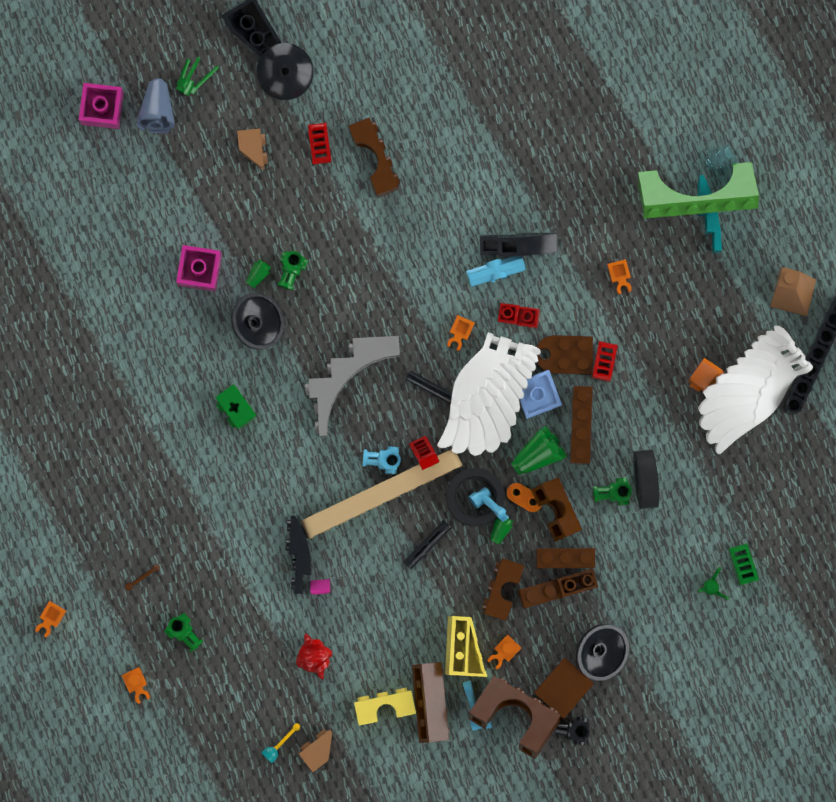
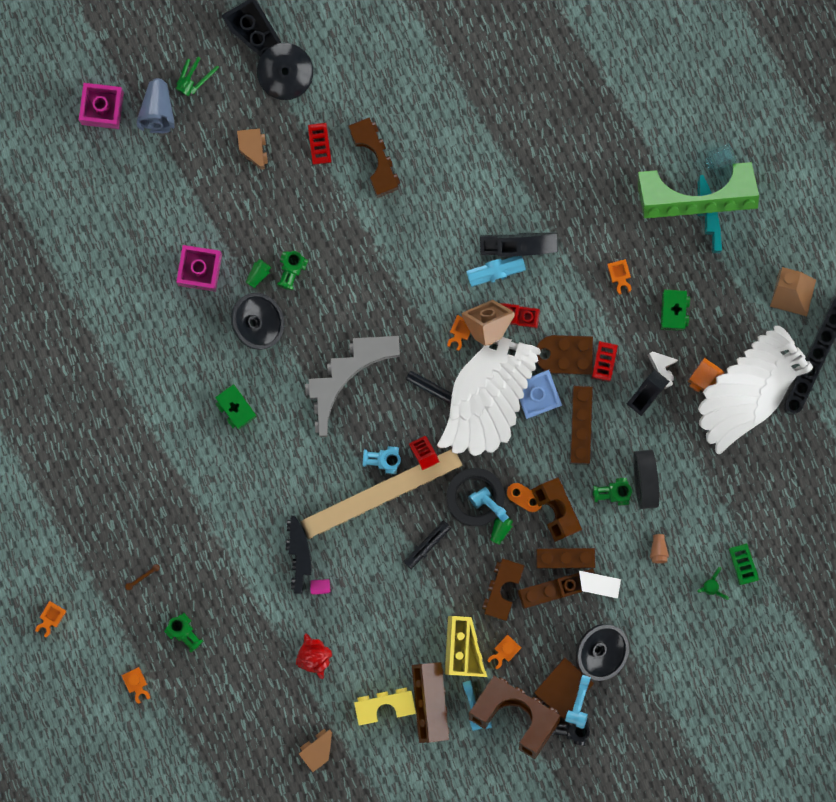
(271, 752): hinge -> none
(488, 321): none -> medium nougat slope
(539, 452): green cone -> none
(575, 716): none -> medium azure brick
(599, 584): none -> white sticker
(648, 392): none -> black piece
(659, 549): none -> nougat cone
(660, 363): none -> white slope
(670, 299): none -> green brick

